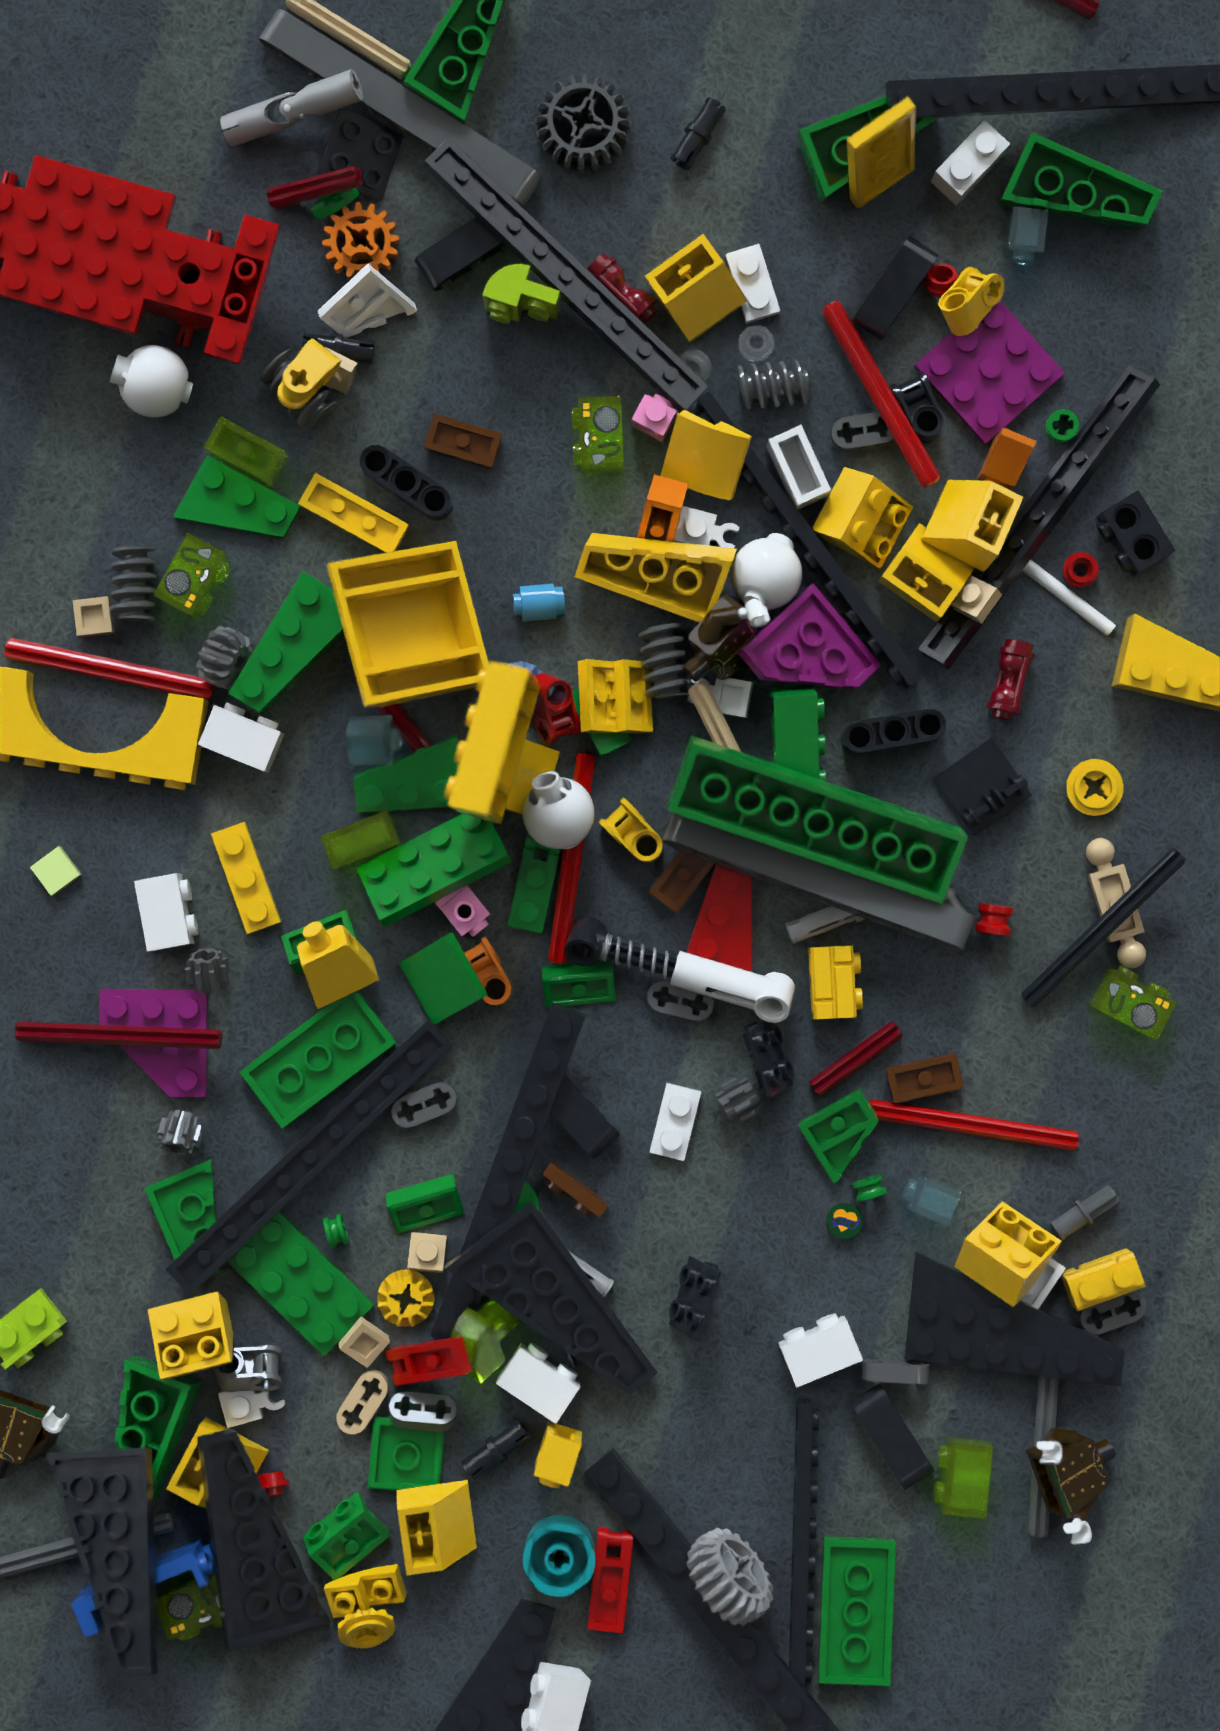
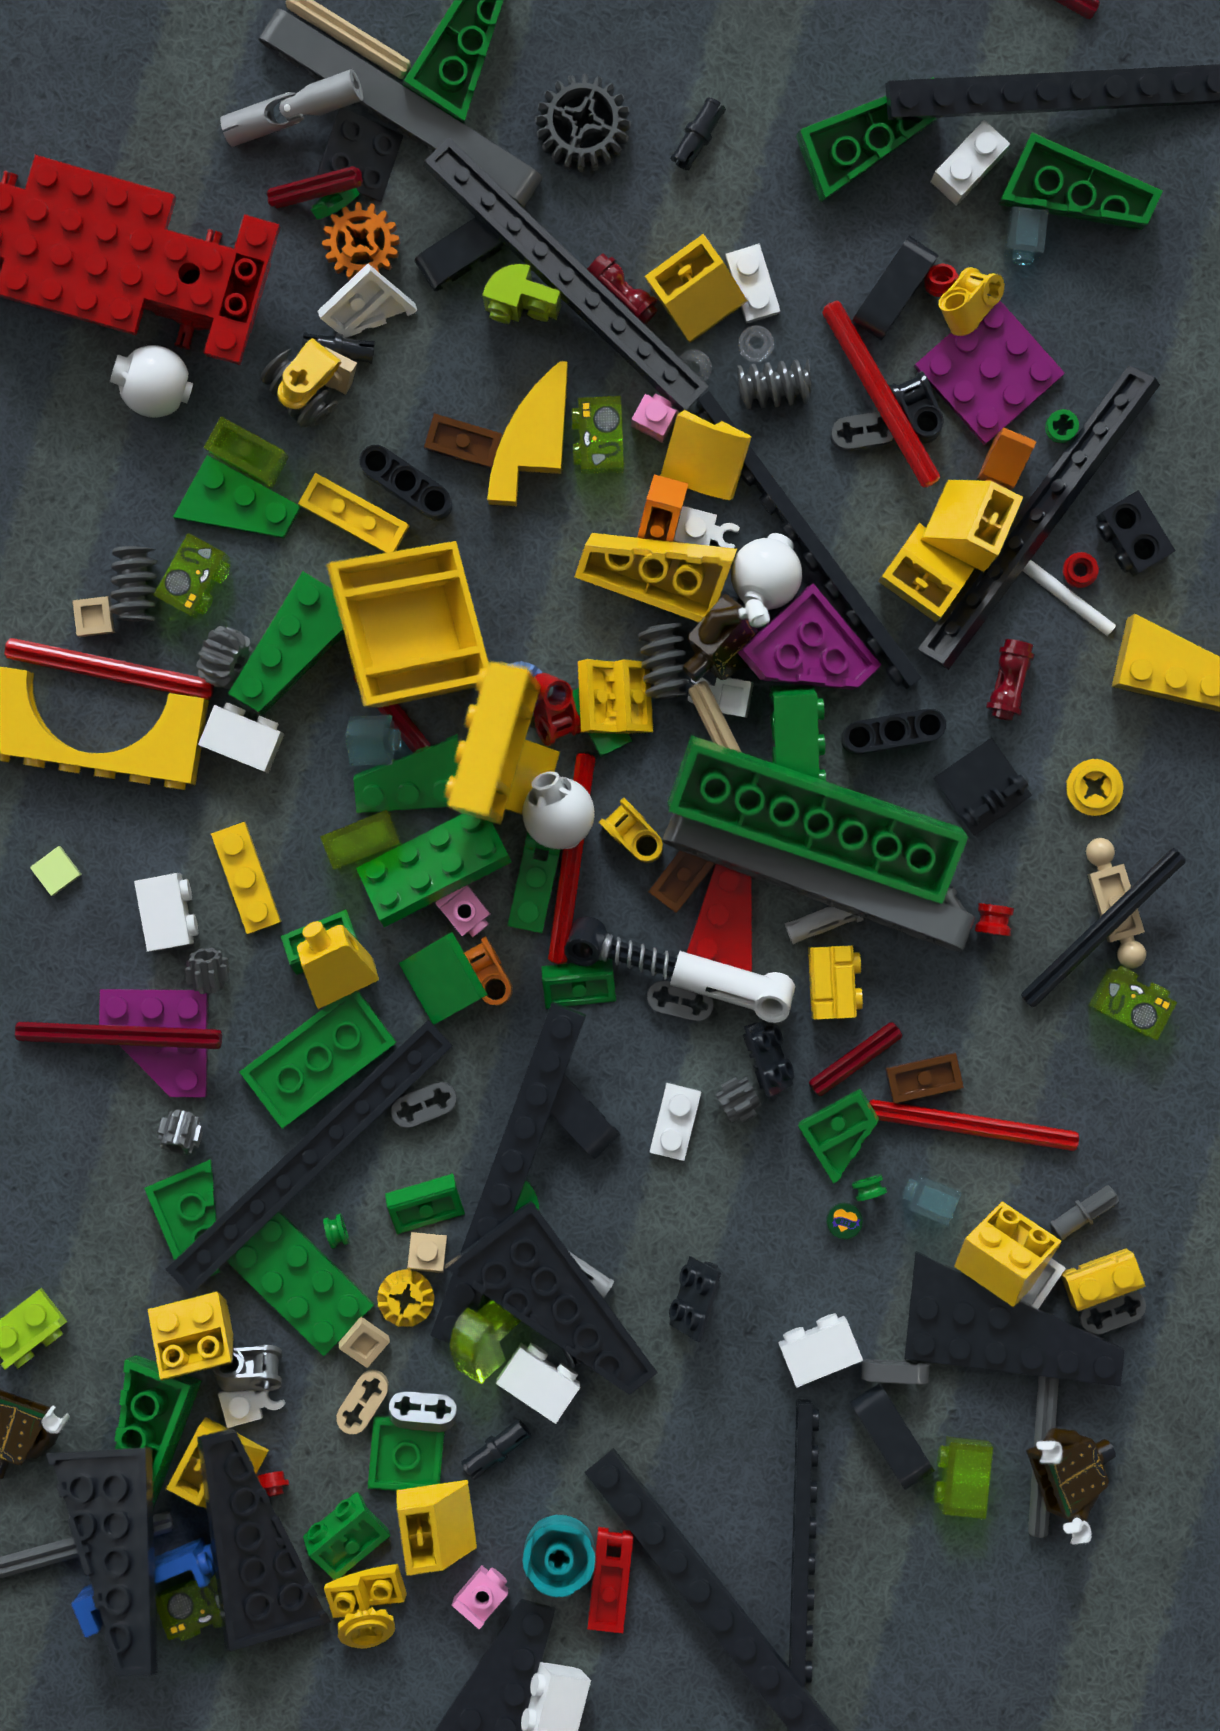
(428, 1360): red plate -> none
(483, 1580): none -> bright pink brick
(532, 437): none -> yellow slope
(539, 602): dark azure brick -> none
(557, 1455): yellow brick -> none
(586, 1199): reddish brown plate -> none
(730, 1576): light grey gear -> none
(798, 467): white brick -> none
(856, 1611): green plate -> none
(862, 517): yellow slope -> none
(881, 153): yellow tile -> none
(976, 599): tan plate -> none

